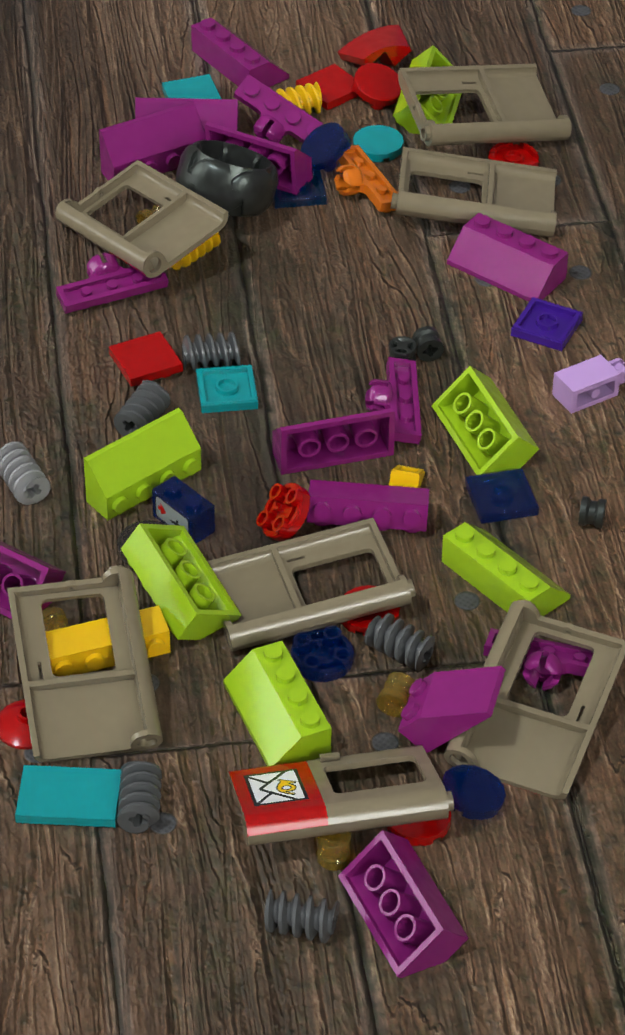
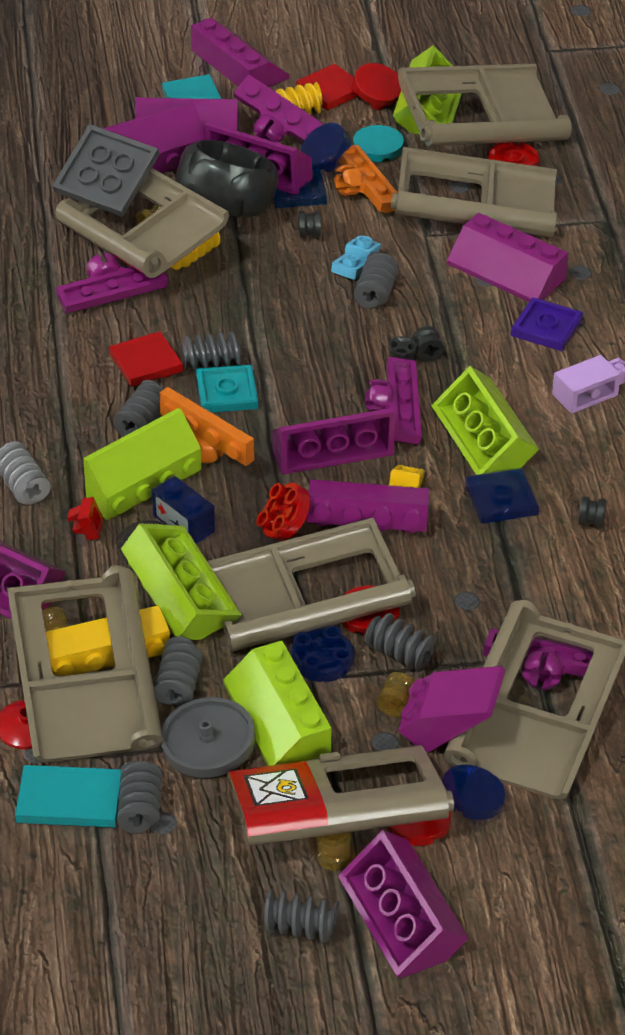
(87, 518): none -> red tile
(106, 170): none -> dark grey plate
(178, 671): none -> dark grey piece
(208, 737): none -> dark grey piece
(211, 432): none -> orange plate
(309, 224): none -> pearl dark grey wheel
(356, 253): none -> medium azure slope
(376, 280): none -> dark grey piece
(382, 43): red slope -> none
(498, 570): lime slope -> none

